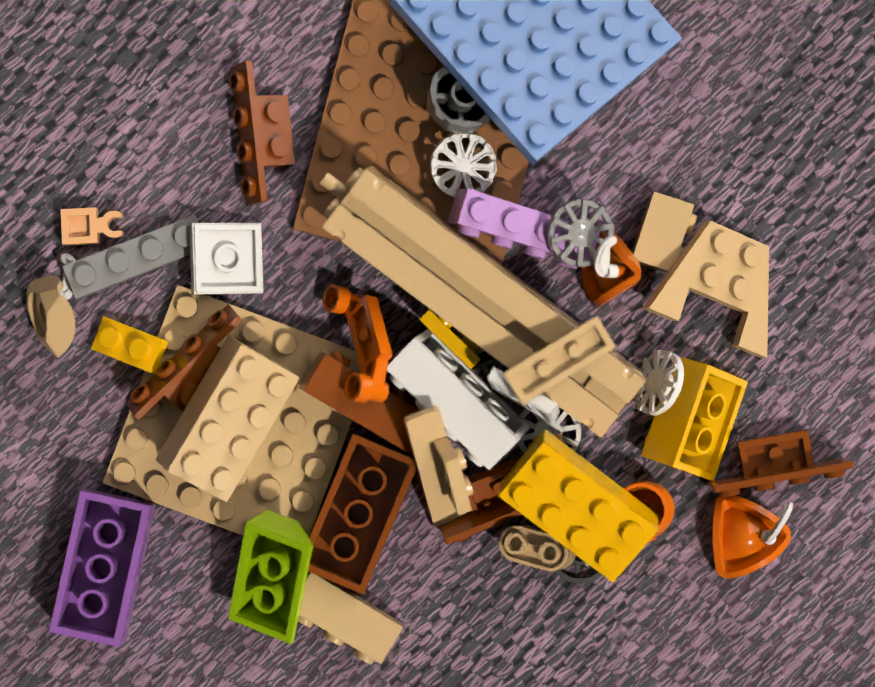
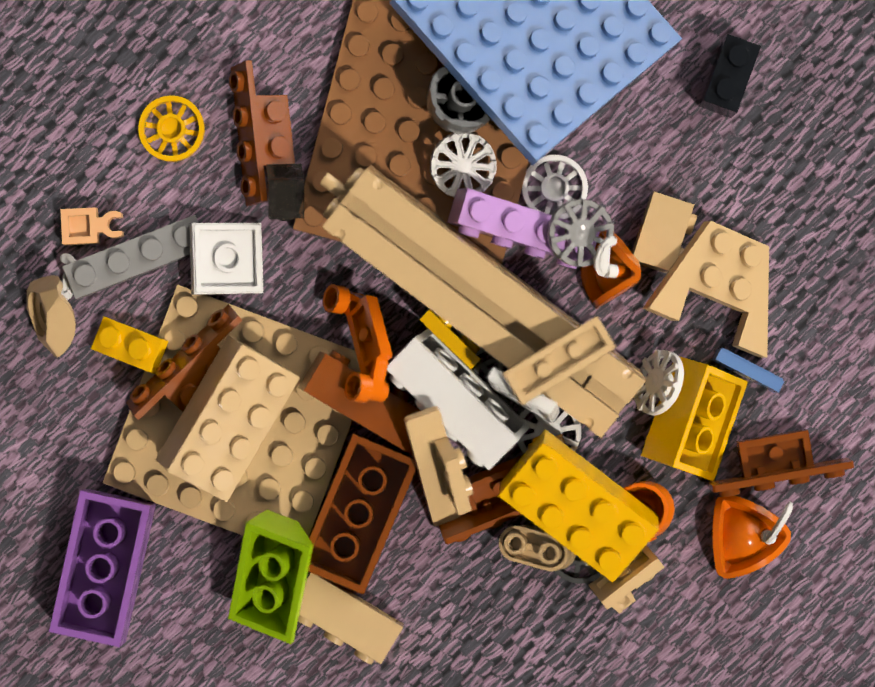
(171, 128): none -> yellow wheel
(285, 191): none -> clear smoke brick
(554, 185): none -> white wheel
(619, 594): none -> tan hinge
(729, 76): none -> black brick
(748, 370): none -> medium blue tile

